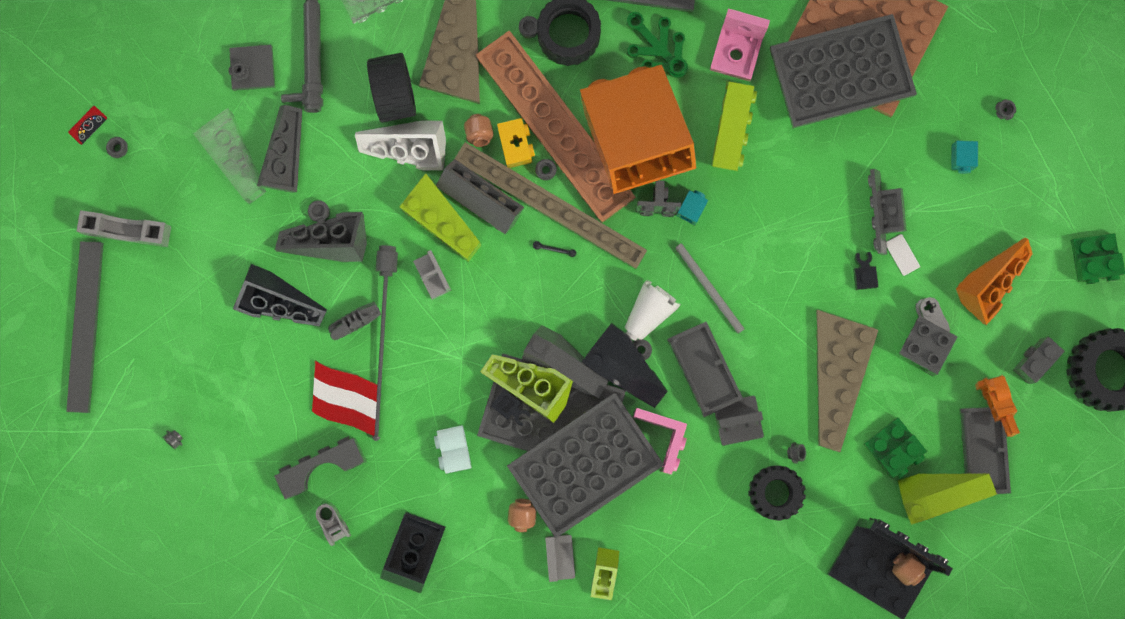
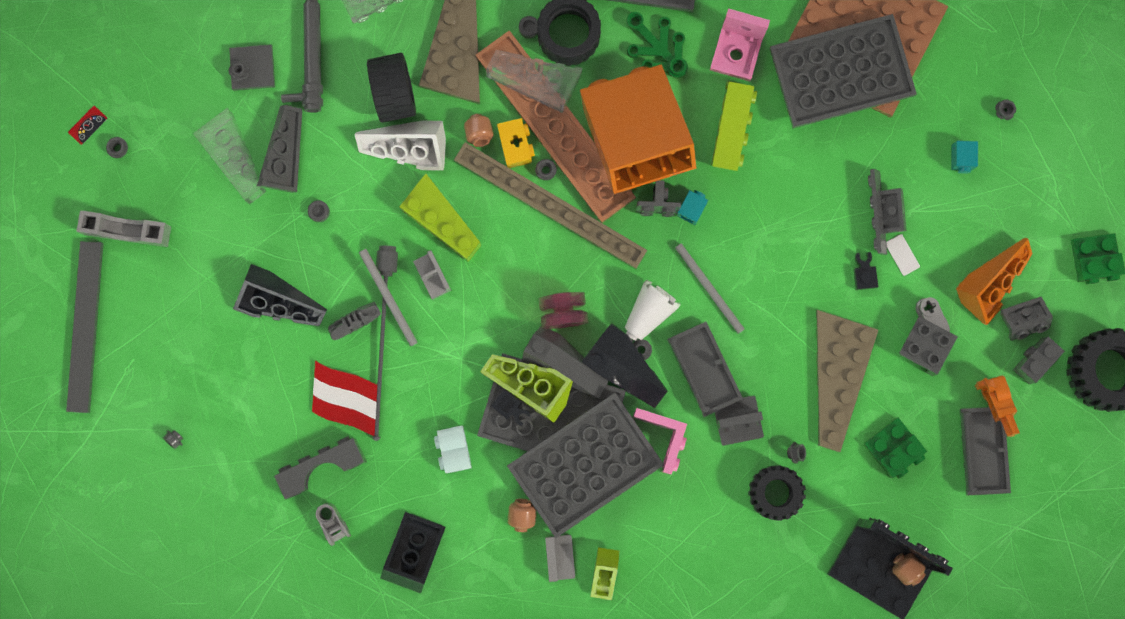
(333, 239): dark grey wedge -> none
(388, 297): none -> light grey piece
(479, 196): dark grey brick -> none
(534, 78): none -> clear wedge
(537, 245): black hinge -> none
(562, 307): none -> clear pink wheel
(937, 494): lime wedge -> none
(1027, 318): none -> dark grey bracket

